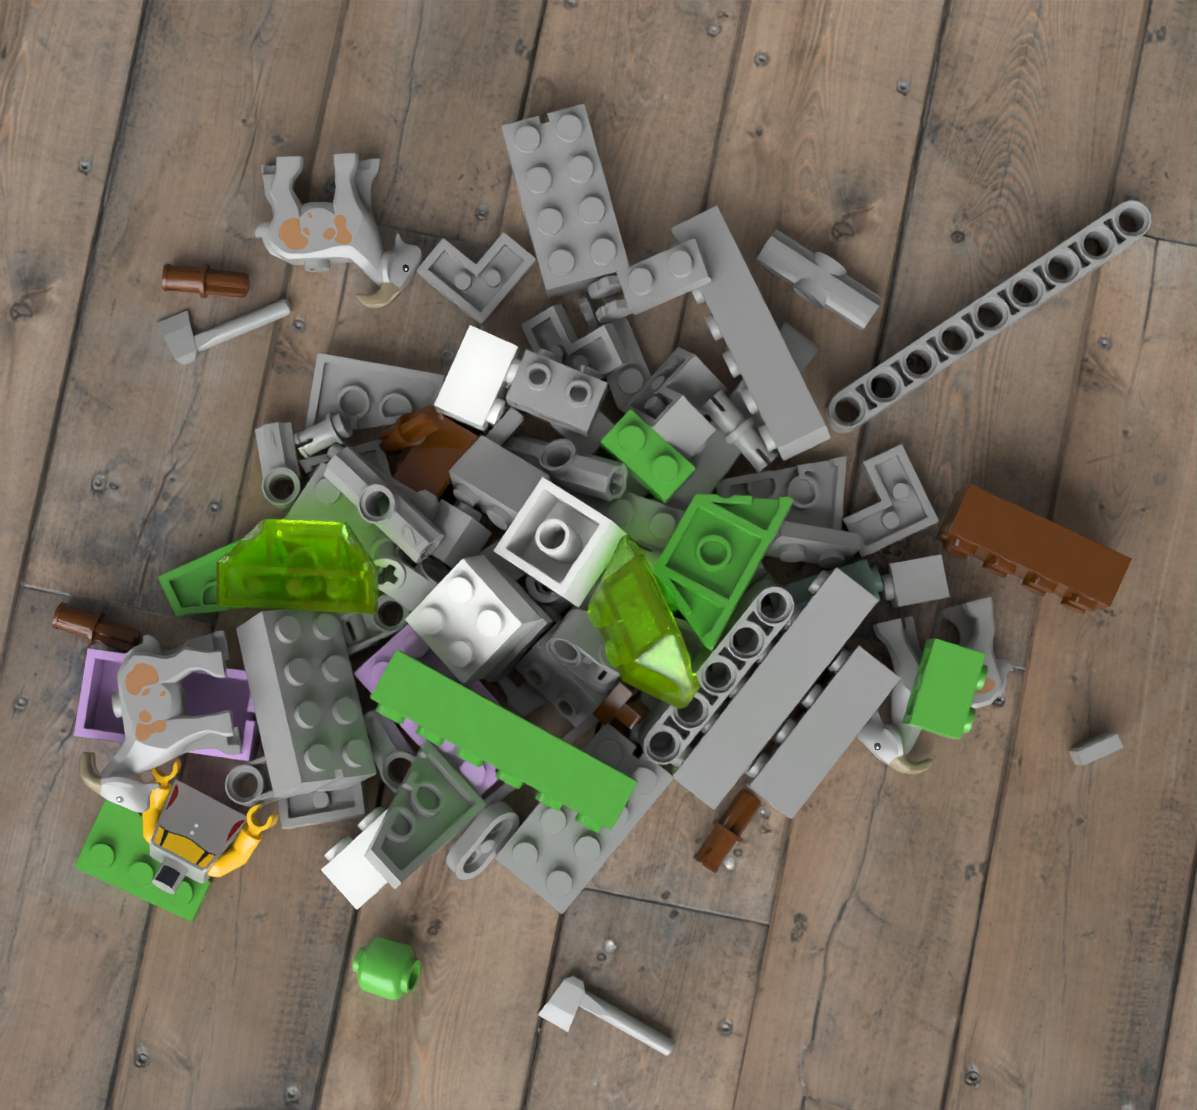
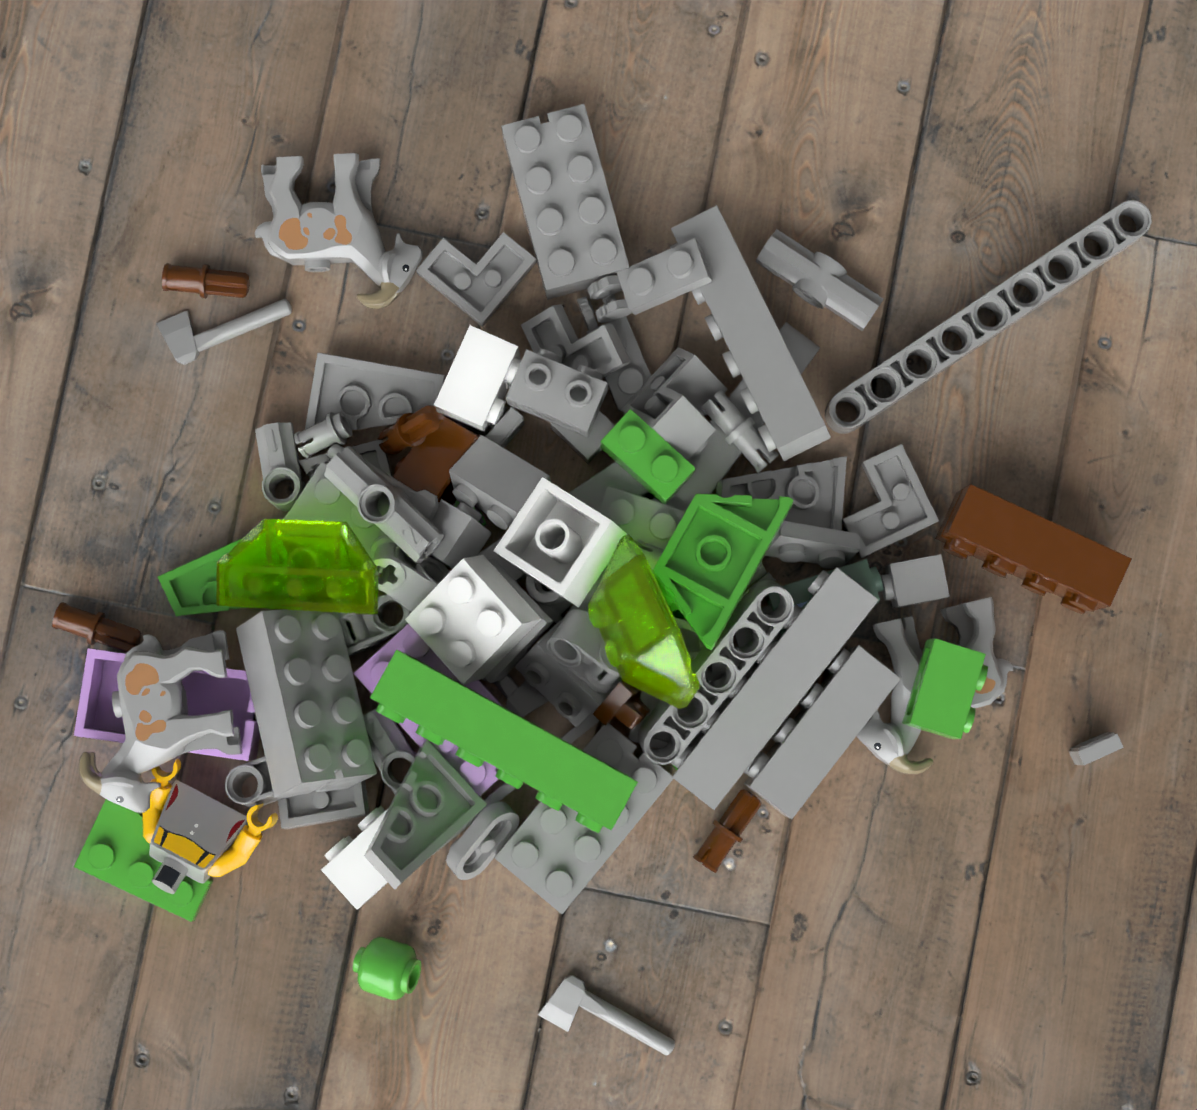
(571, 468): light grey piece -> none

